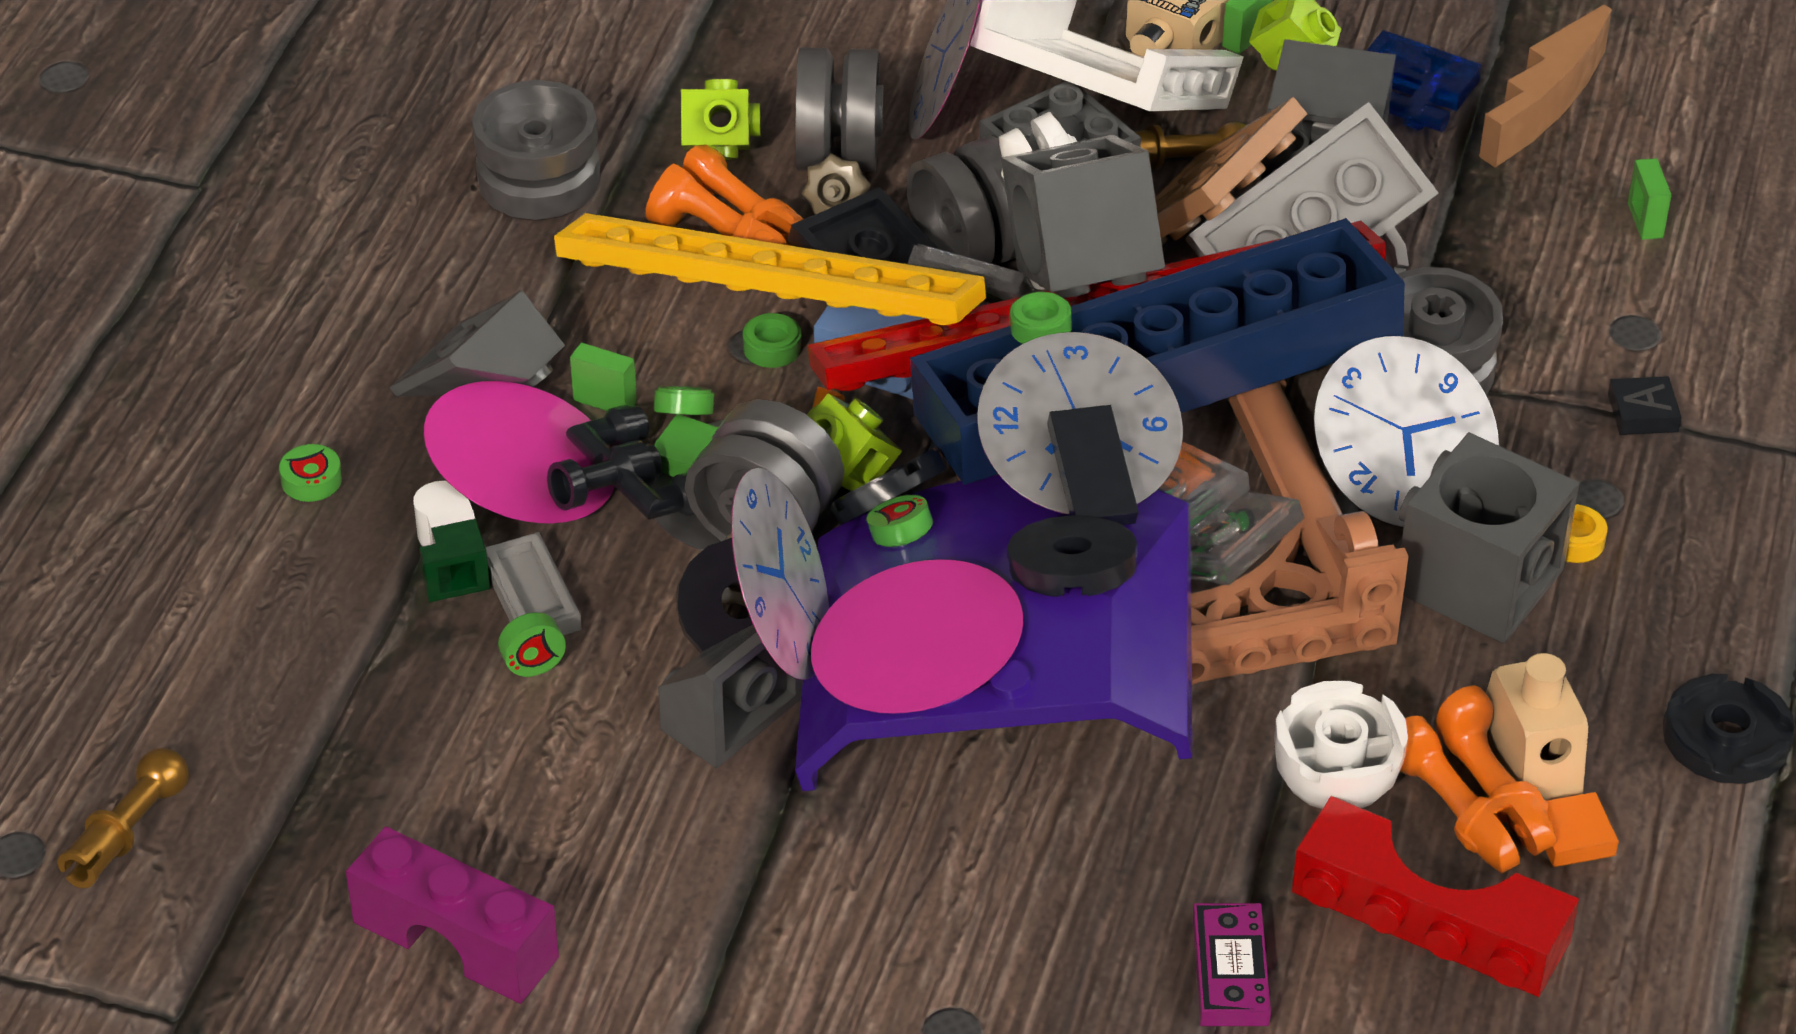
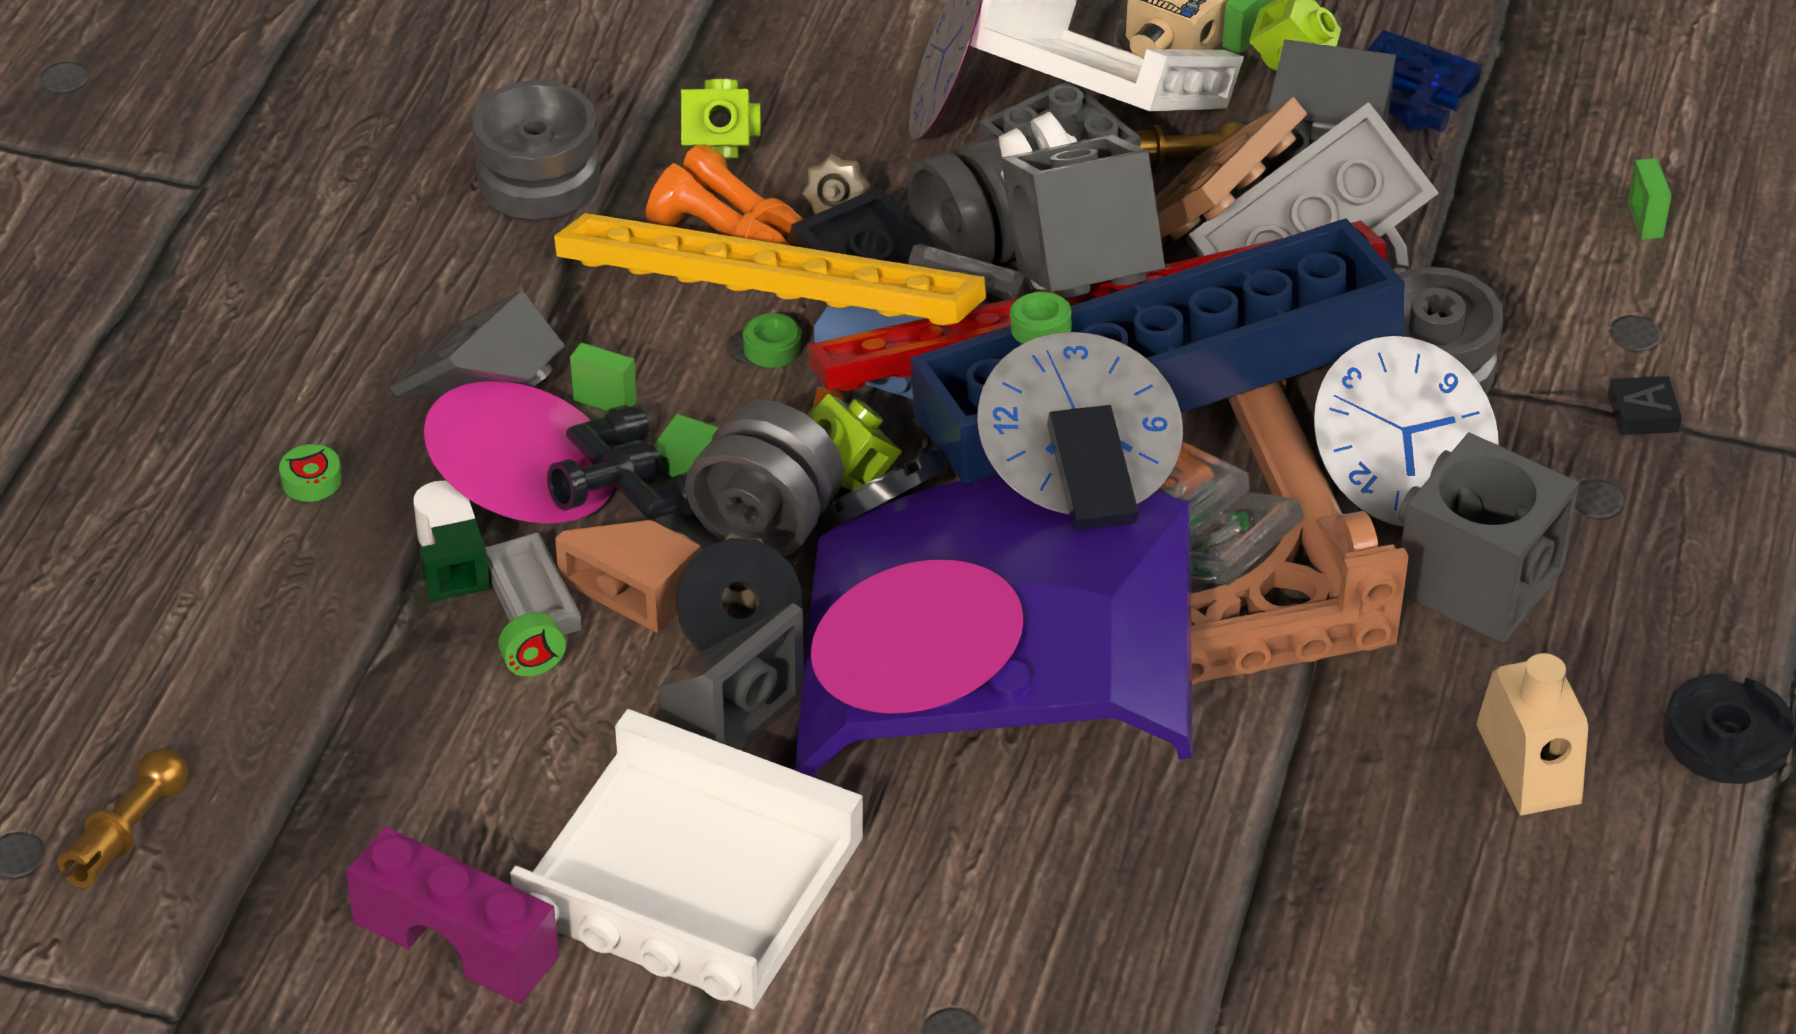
(627, 568): none -> nougat slope
(684, 400): bright green tile -> none
(696, 859): none -> white panel
(778, 570): flat silver sticker -> none
(838, 109): flat silver wheel -> none
(899, 520): bright green tile -> none
(1072, 554): black tile -> none
(1231, 964): tile -> none
(1339, 744): white cylinder -> none
(1463, 729): orange piece -> none
(1501, 930): red arch -> none
(1543, 92): medium nougat slope -> none
(1580, 830): orange tile -> none
(1586, 535): yellow tile -> none

